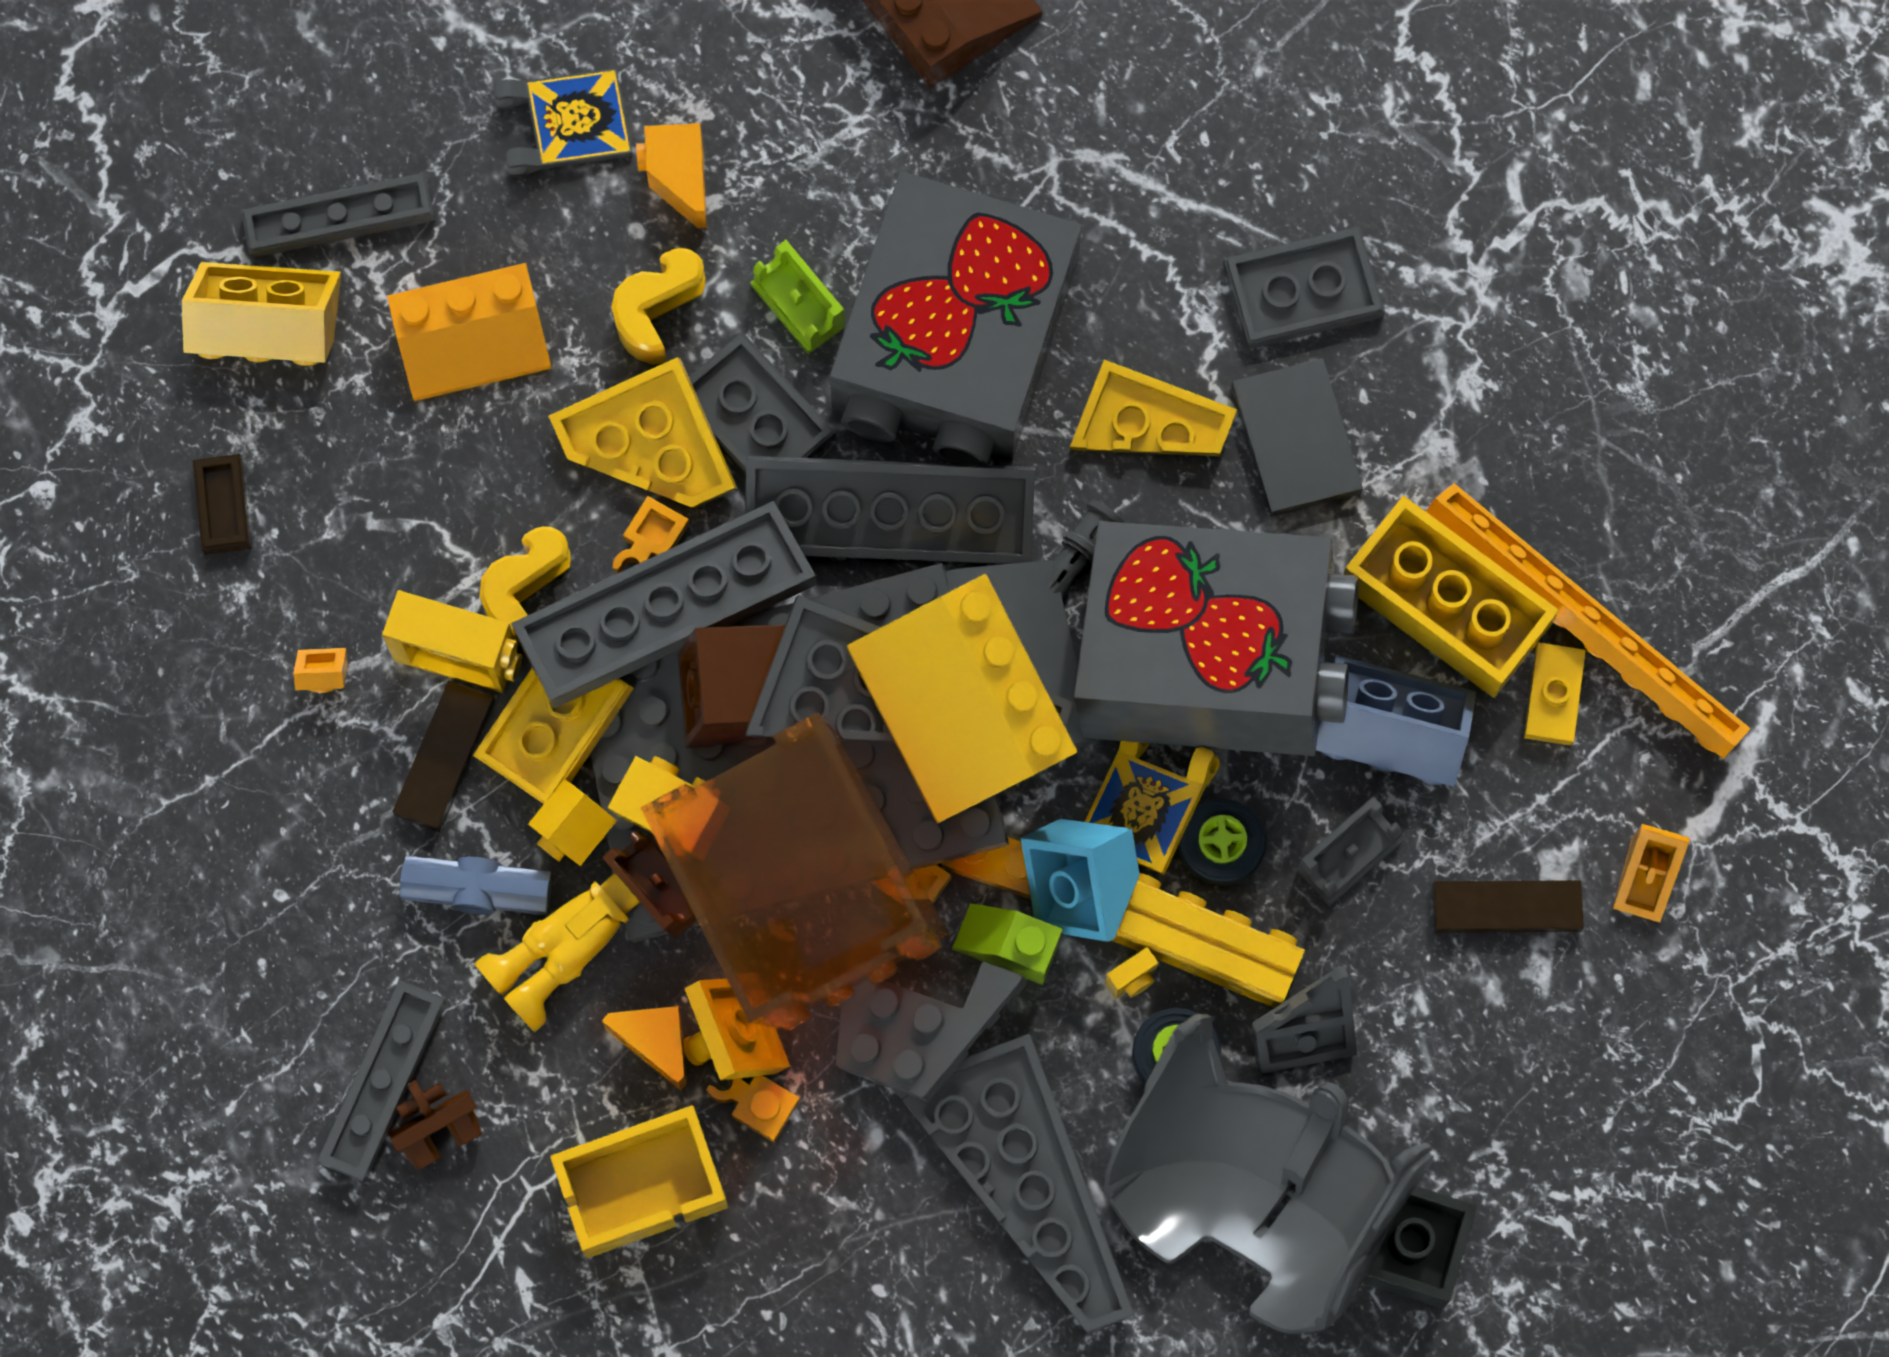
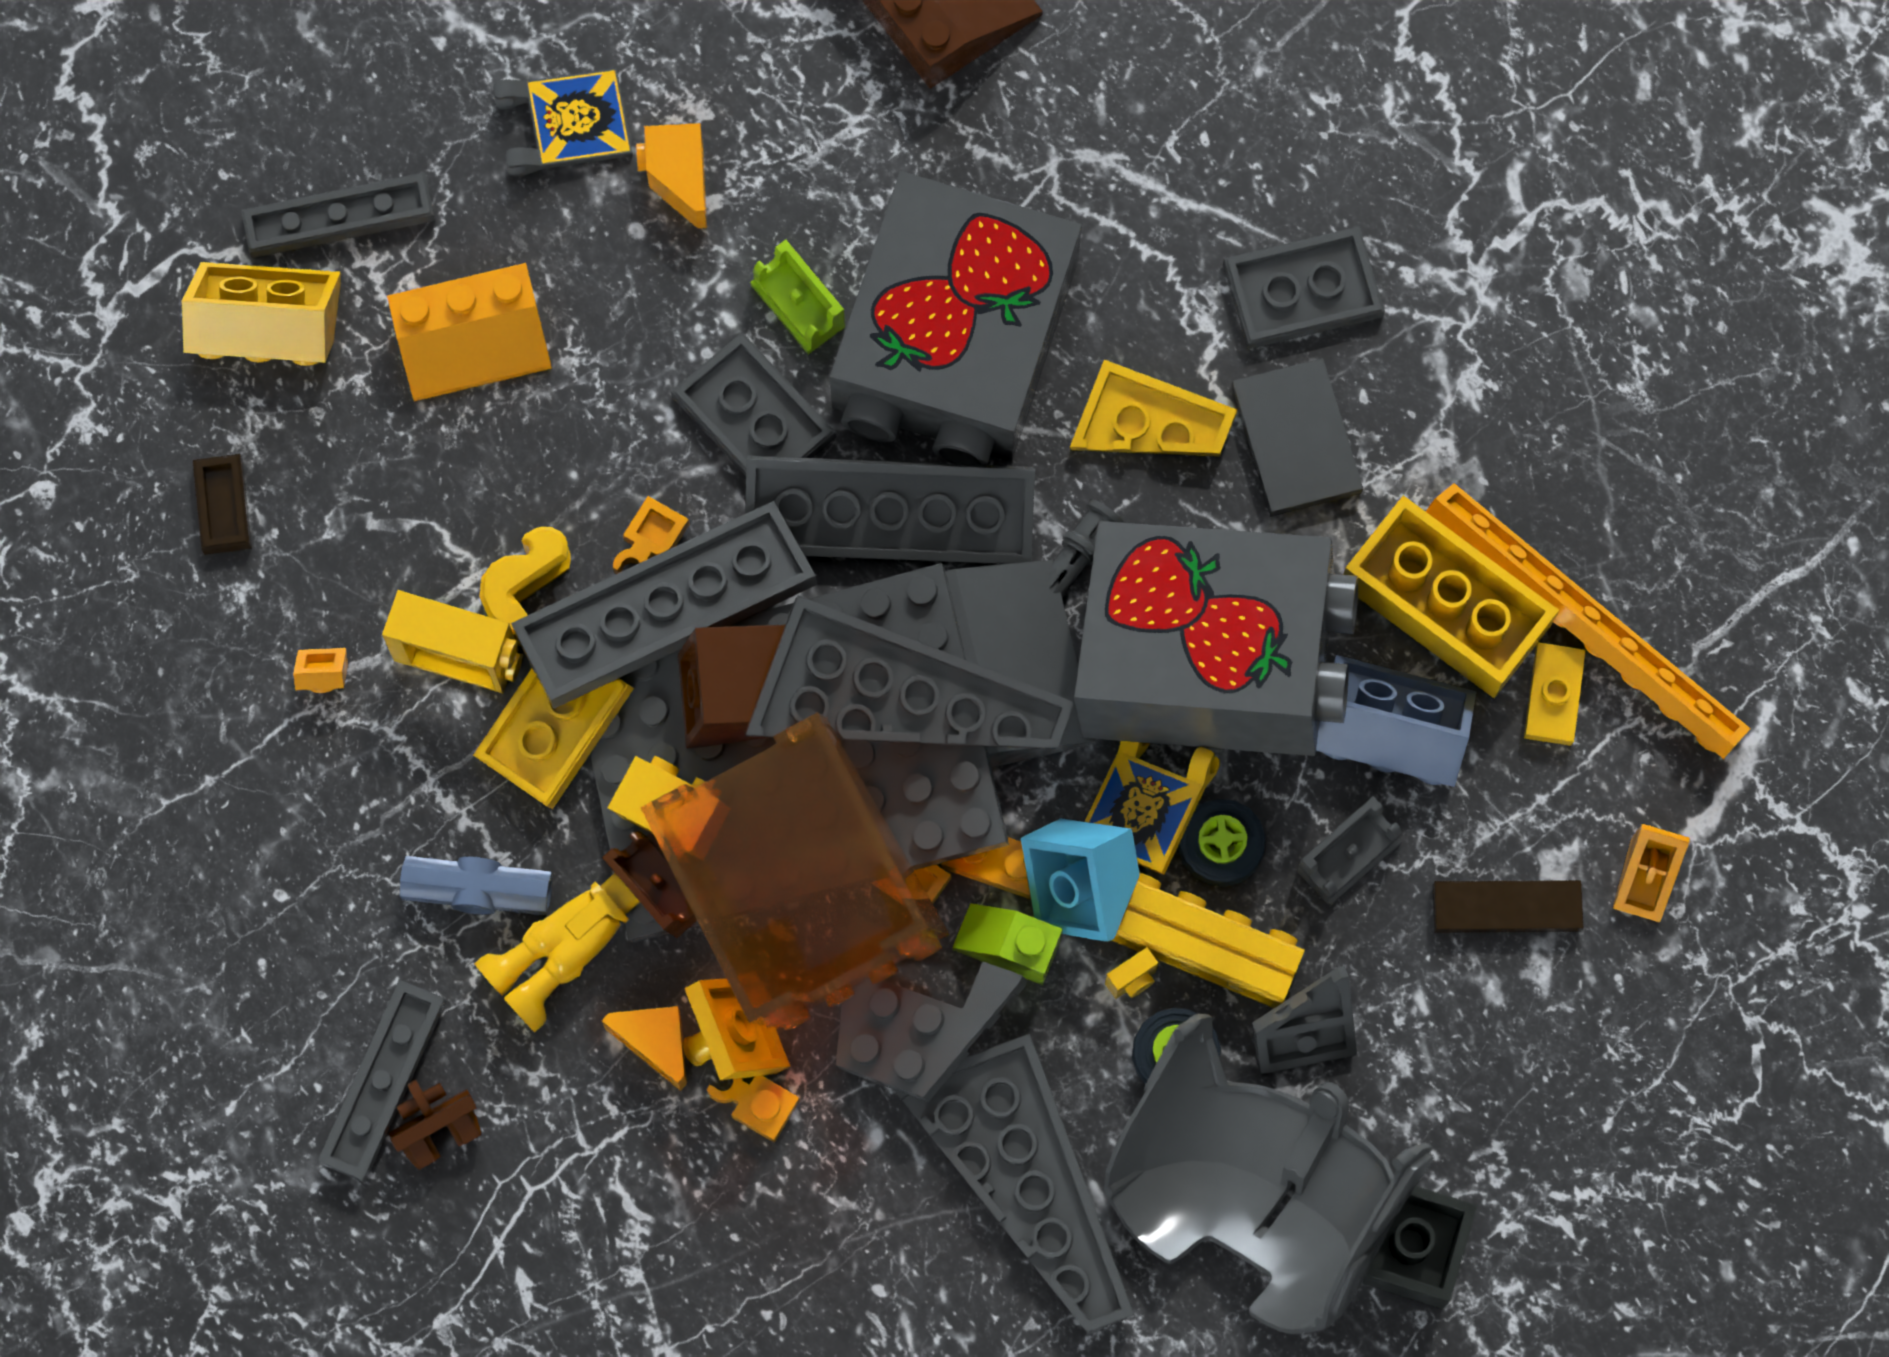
(443, 756): dark brown tile -> none
(571, 824): yellow brick -> none
(638, 1181): yellow piece -> none
(648, 436): yellow plate -> none
(652, 295): yellow animal -> none
(961, 698): yellow slope -> none

